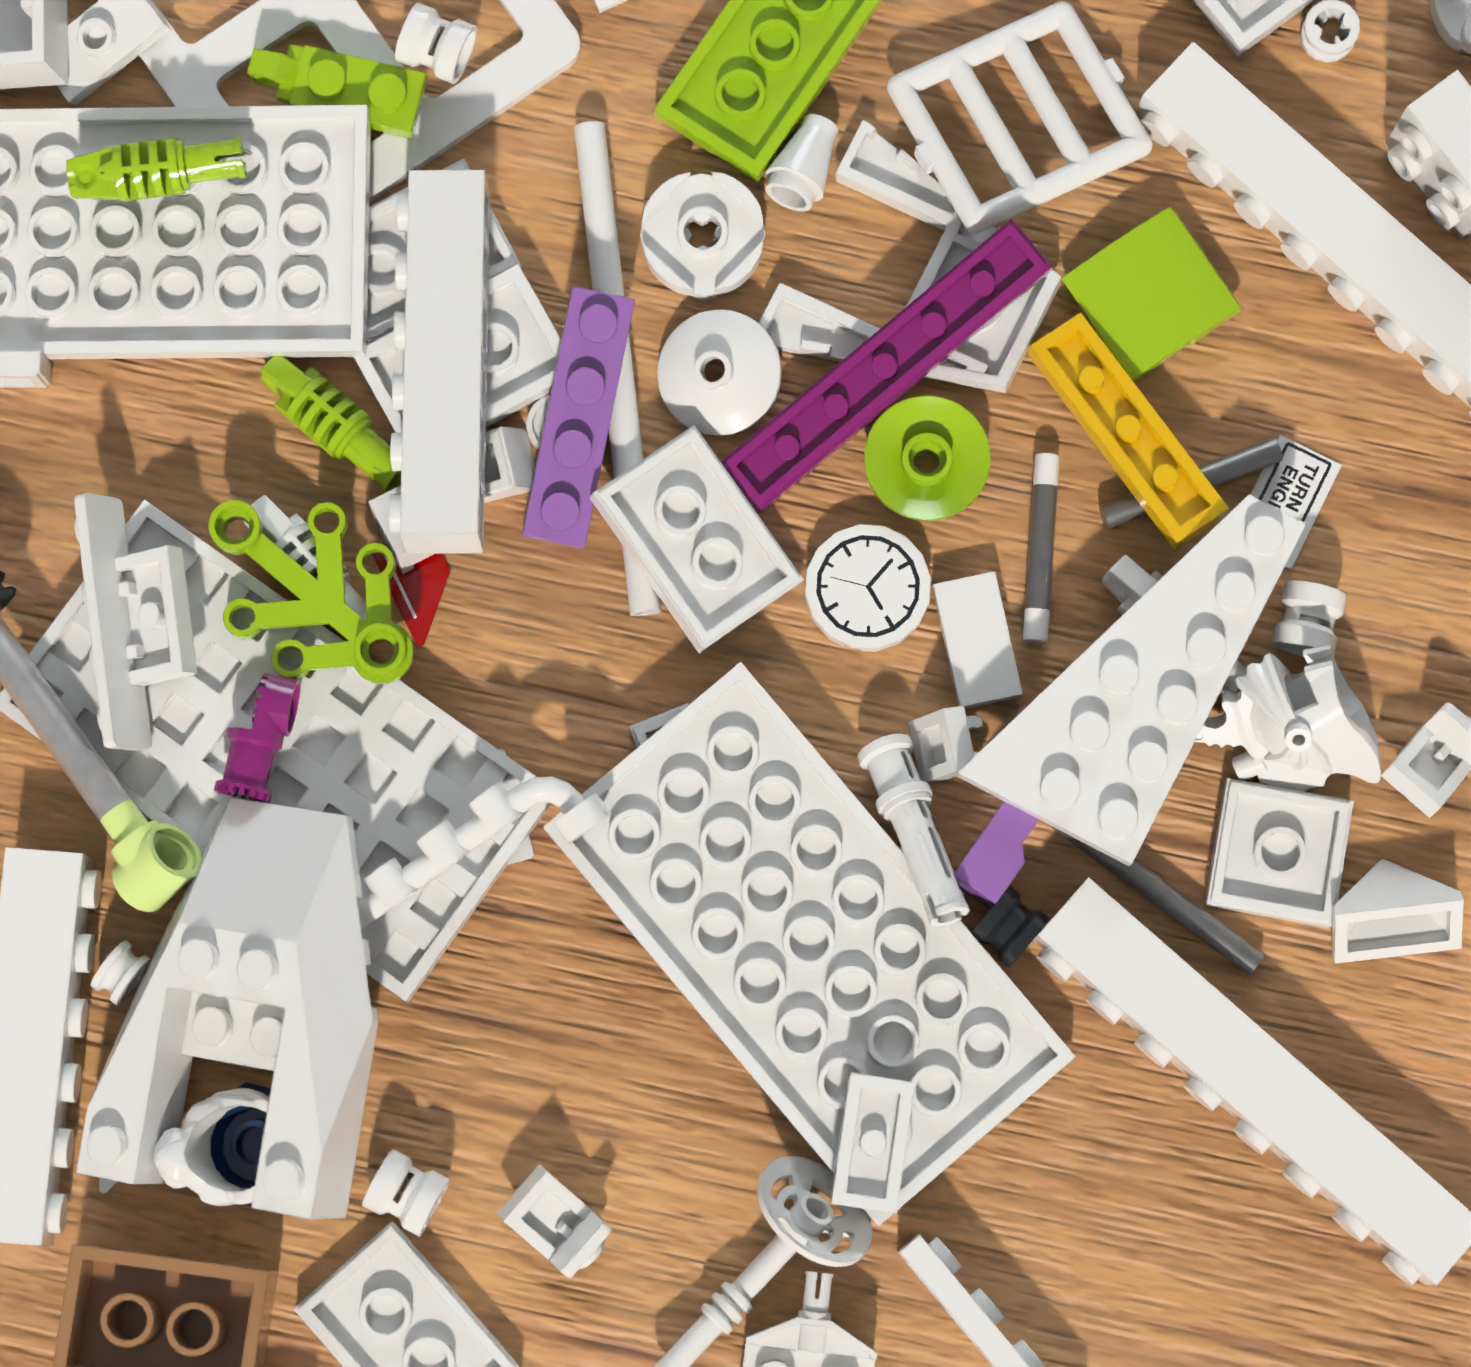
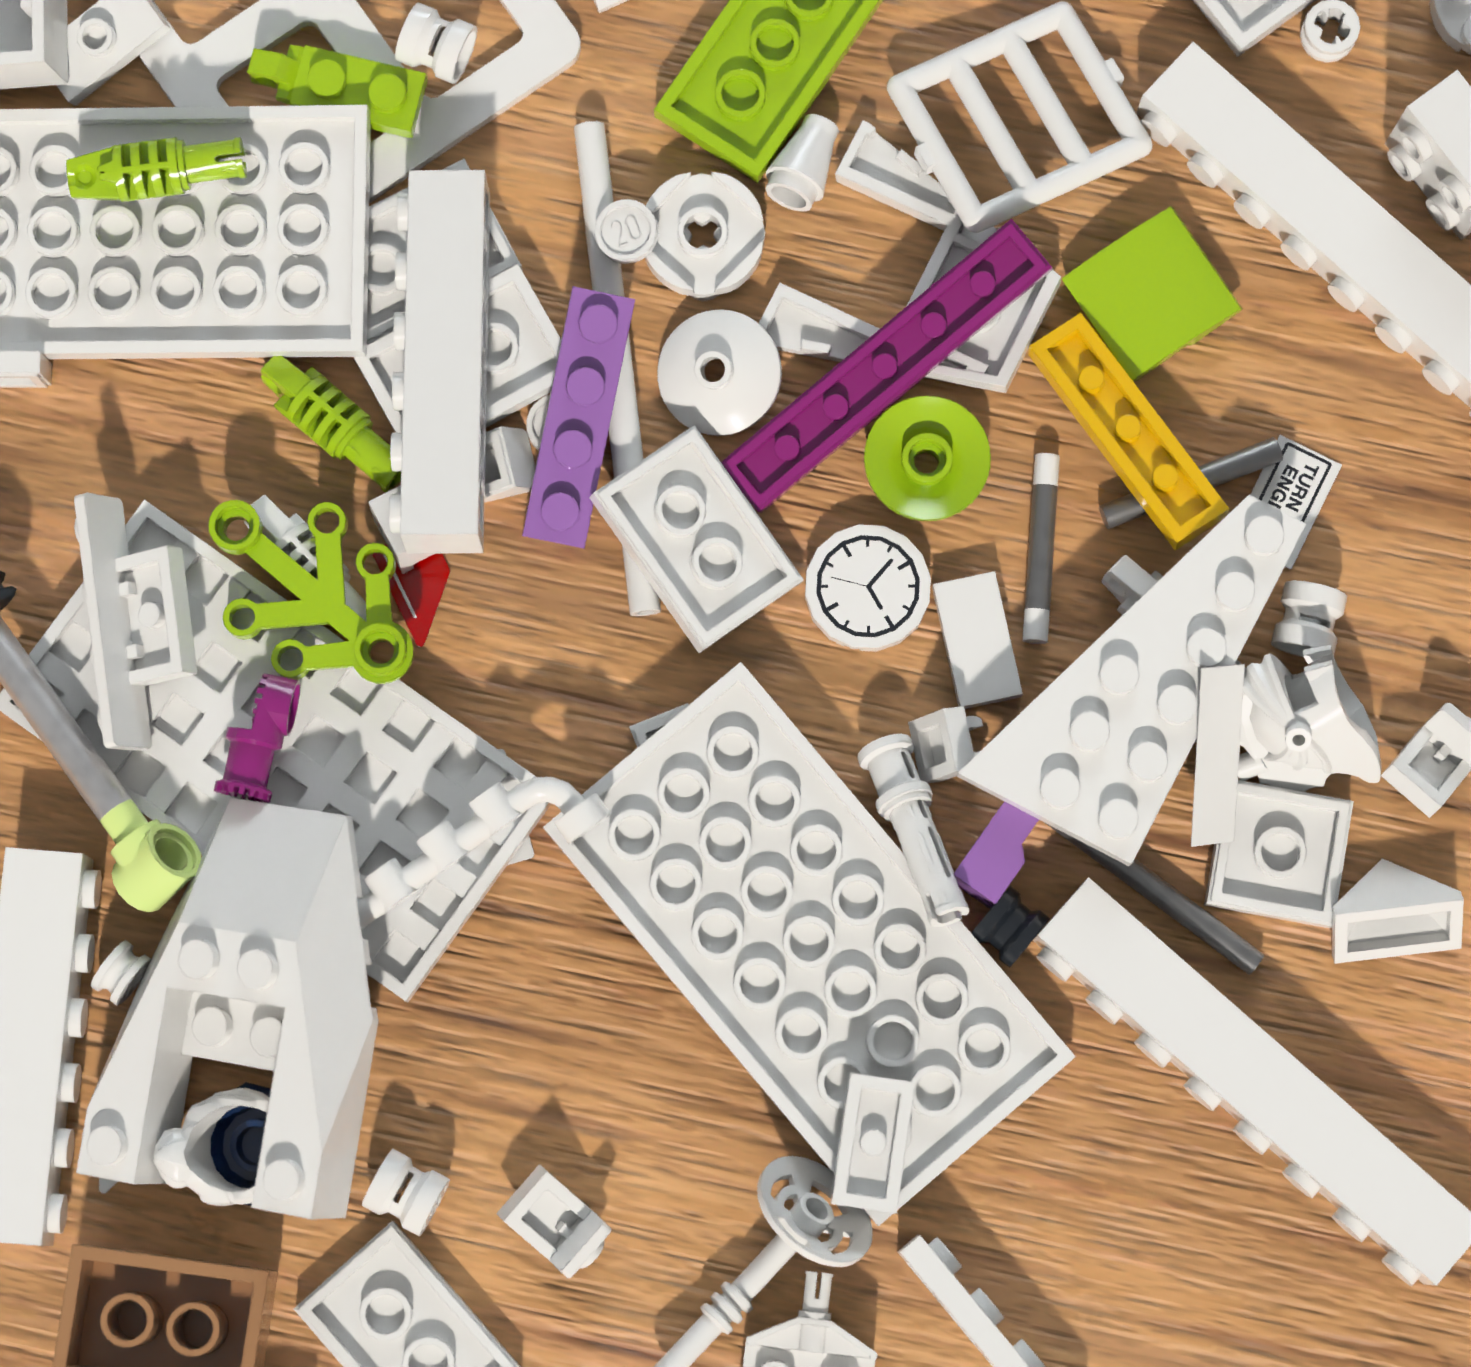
(626, 231): none -> white piece
(1217, 755): none -> white sticker

